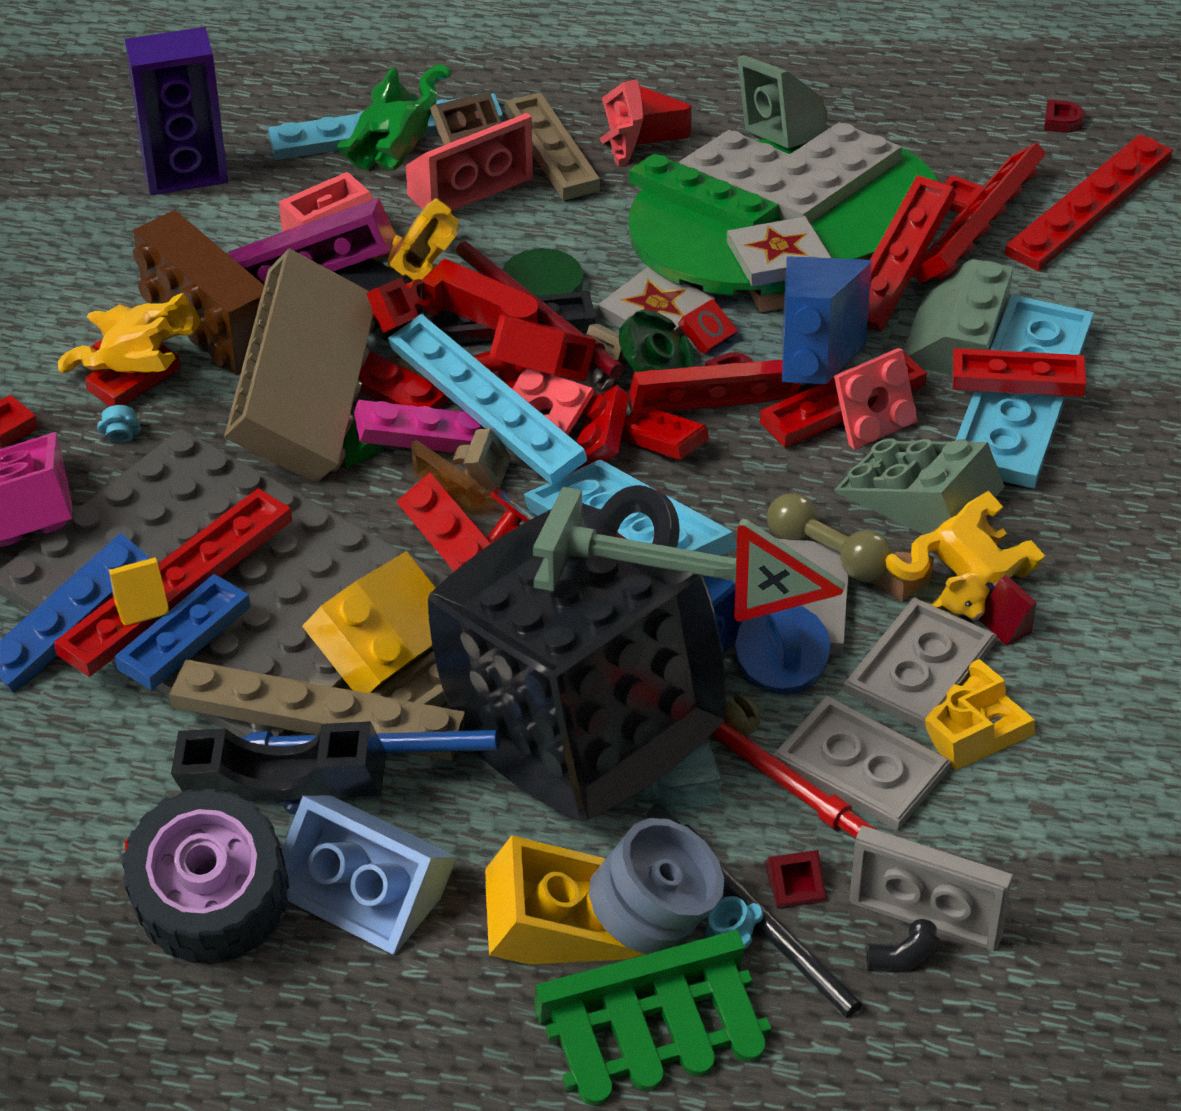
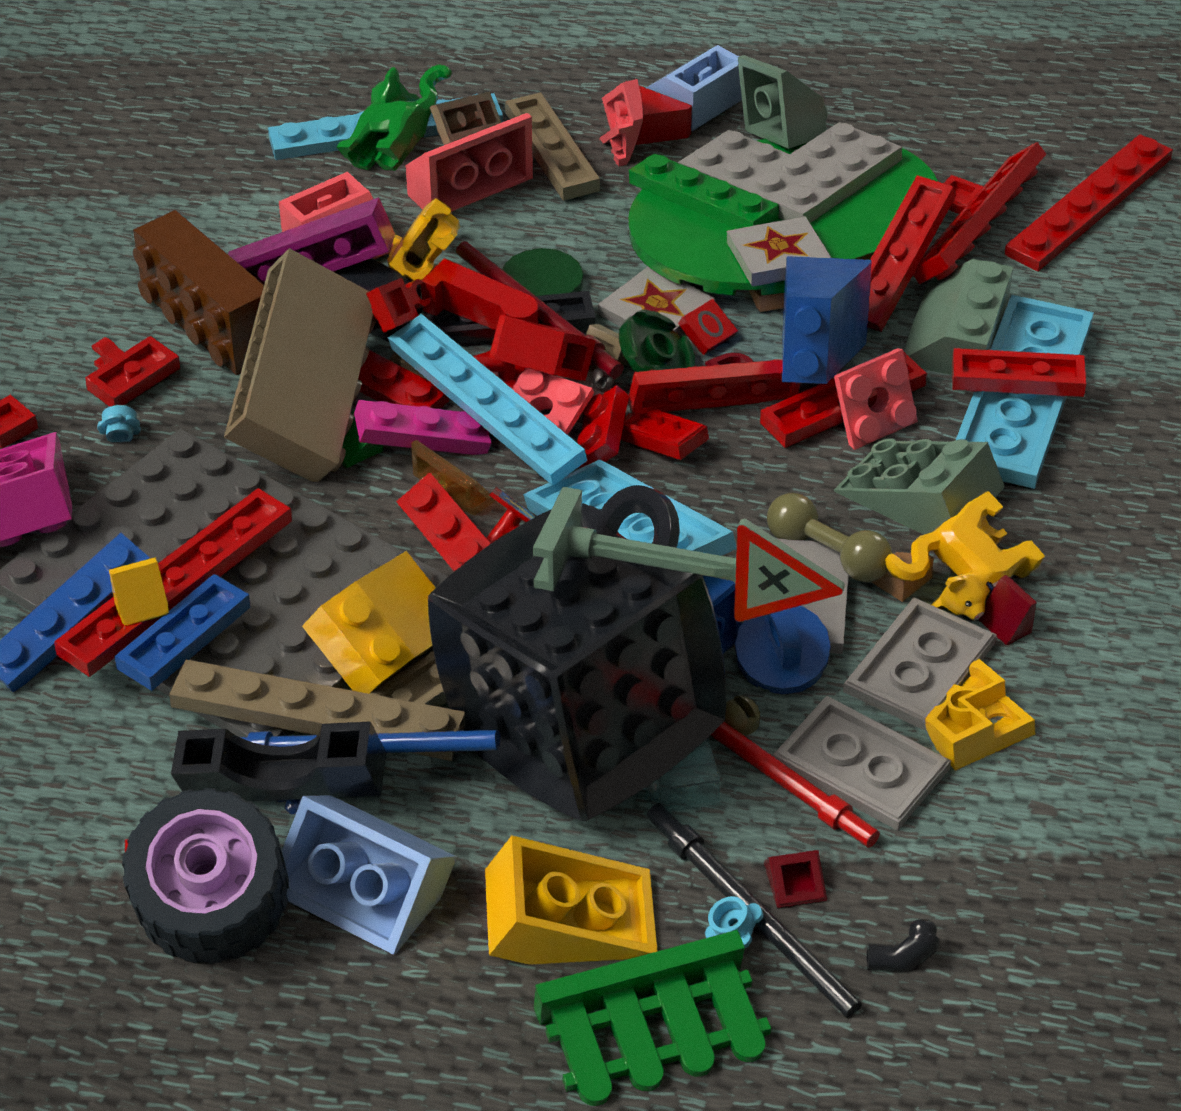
(134, 337): yellow animal -> none
(177, 110): dark purple brick -> none
(484, 459): dark tan tile -> none
(656, 886): sand blue wheel -> none
(704, 82): none -> light blue slope
(929, 884): light grey tile -> none
(1063, 116): dark red tile -> none

